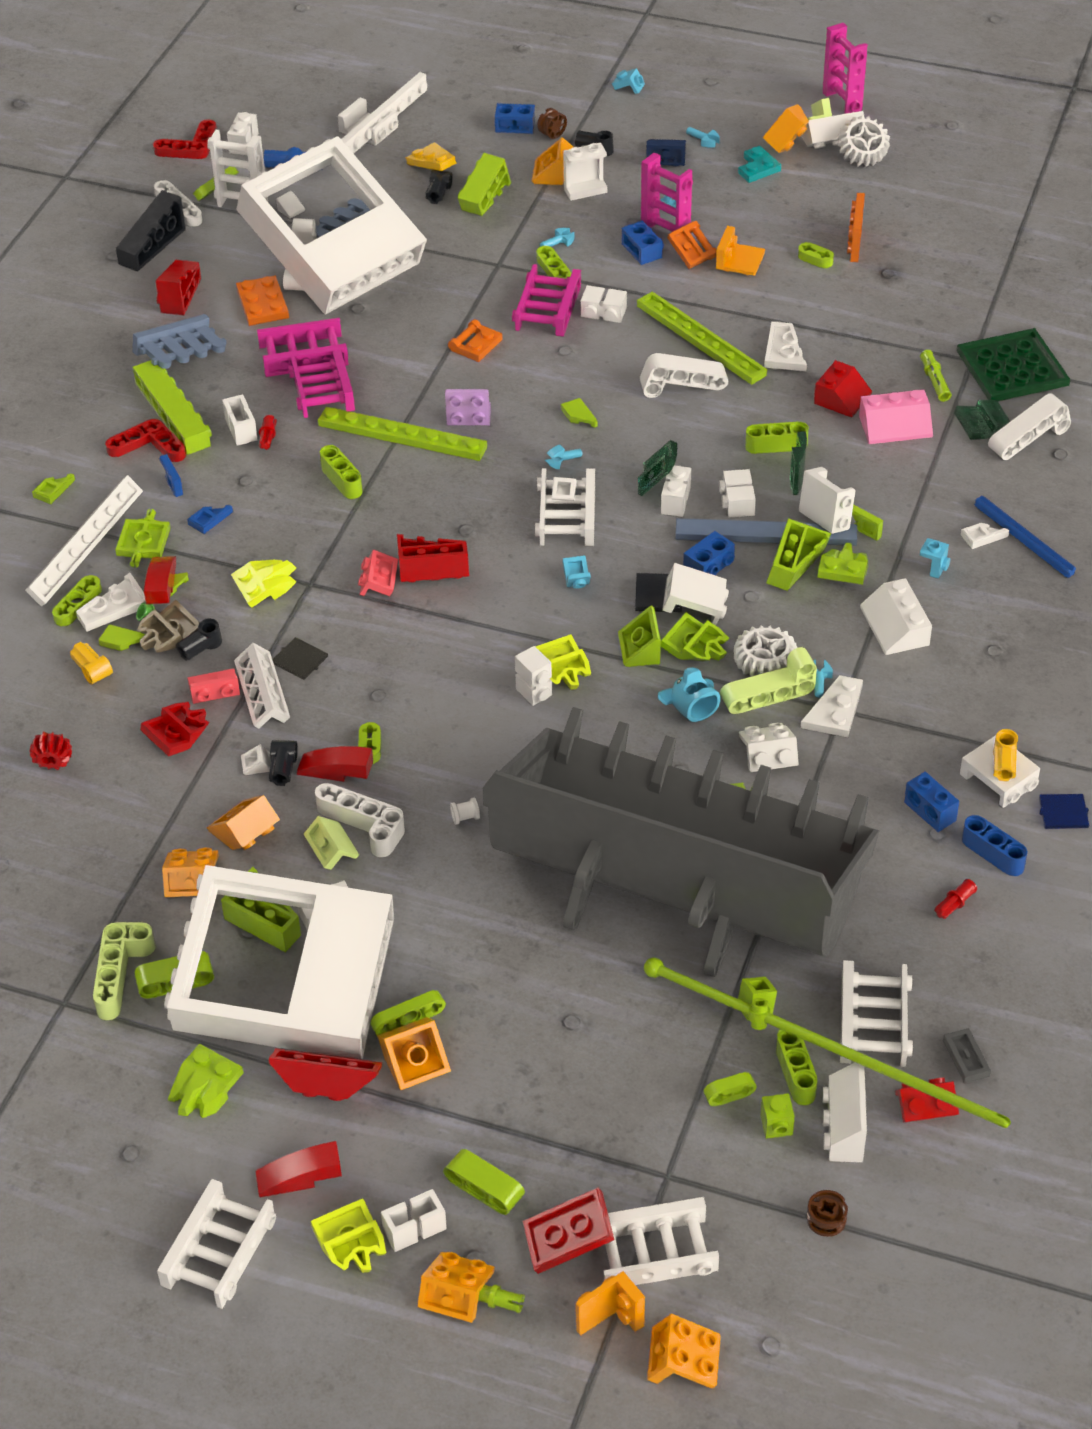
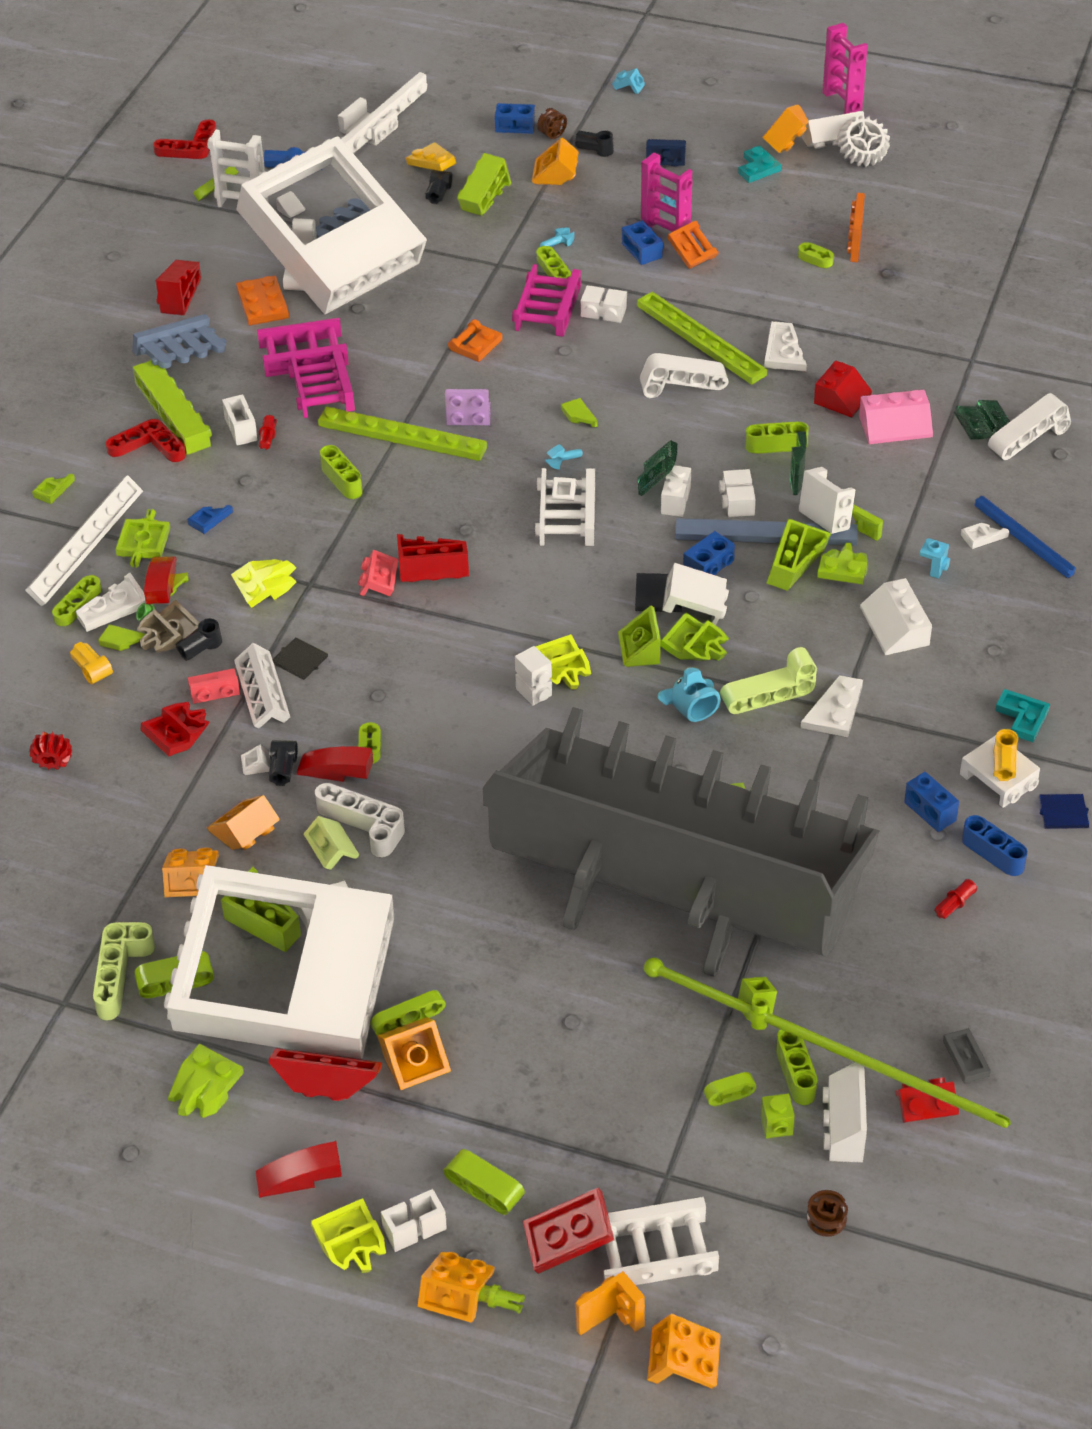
(152, 232): black wedge -> none
(171, 476): blue tile -> none
(196, 214): white beam -> none
(201, 1223): white fence -> none
(242, 130): white piece -> none
(465, 810): white bush -> none
(576, 571): medium azure bracket -> none
(584, 171): white panel -> none
(707, 139): medium azure bar -> none
(737, 257): light orange bracket -> none
(762, 650): white gear -> none
(770, 746): white bracket -> none
(821, 109): yellowish green panel -> none
(826, 672): medium azure bar -> none
(852, 1001): white fence -> none
(942, 390): lime pin -> none
(1013, 365): dark green plate -> none
(1028, 713): none -> teal plate

